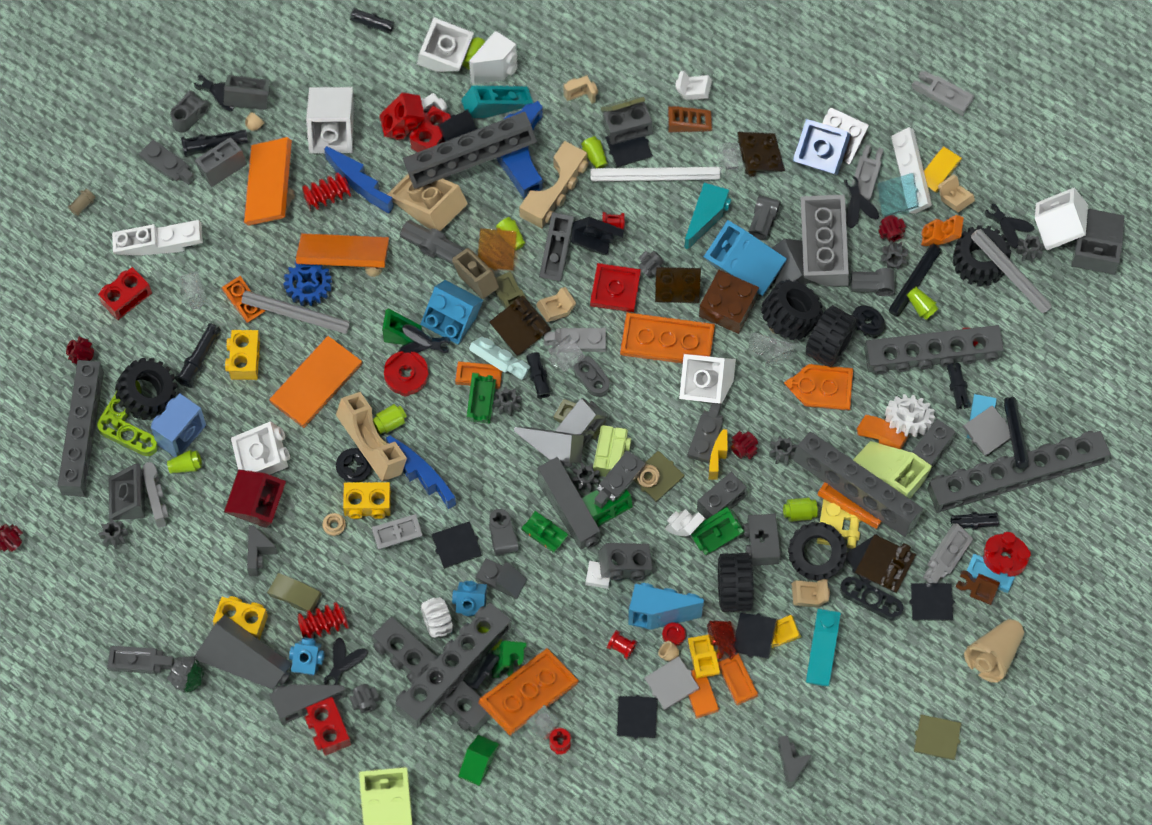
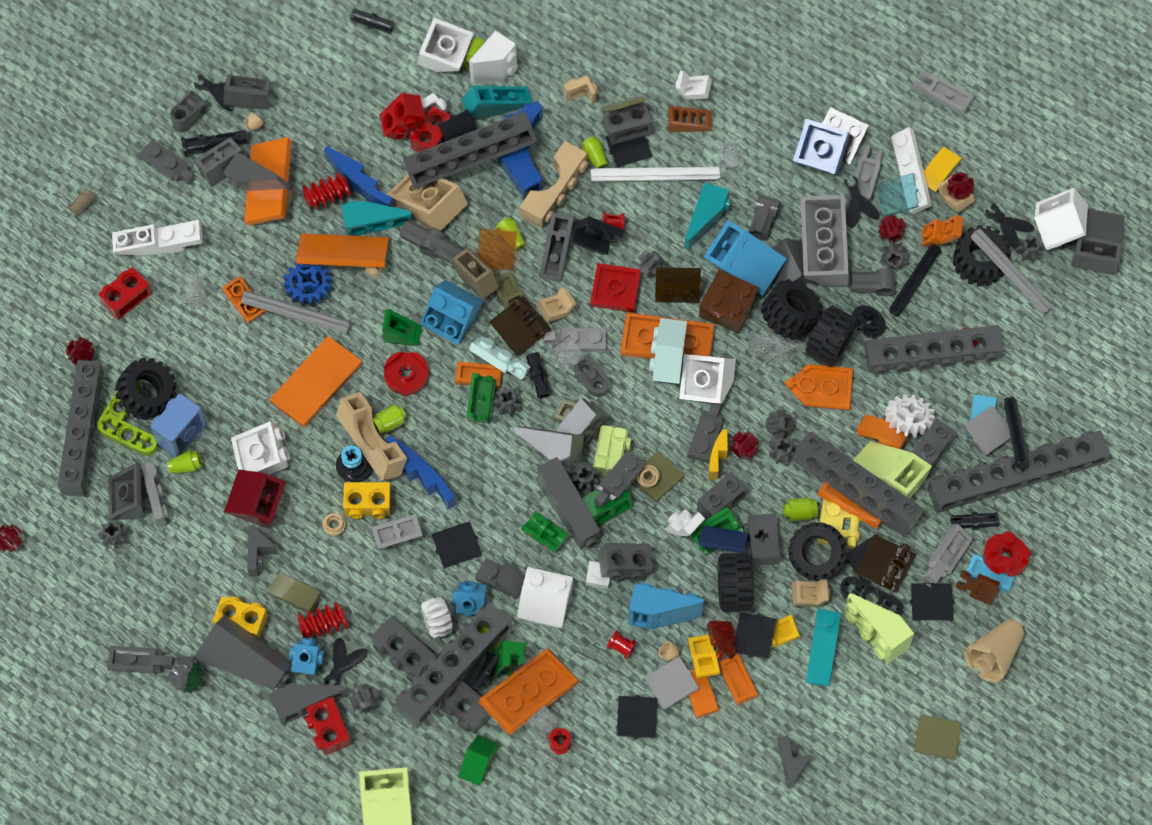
(194, 364): black pin -> none
(247, 354): yellow brick -> none
(251, 175): none -> dark grey slope
(330, 119): white slope -> none
(347, 451): none -> medium azure bush
(370, 217): none -> teal slope
(422, 341): black piece -> none
(502, 536): dark grey piece -> none
(545, 597): none -> white slope
(668, 350): none -> light aqua brick
(674, 633): red tile -> none
(723, 539): none -> dark blue slope
(760, 152): dark brown hinge -> none
(779, 423): none -> dark grey gear
(880, 627): none -> yellowish green slope
(922, 303): lime cone -> none
(958, 386): black pin -> none
(960, 186): none -> dark red gear

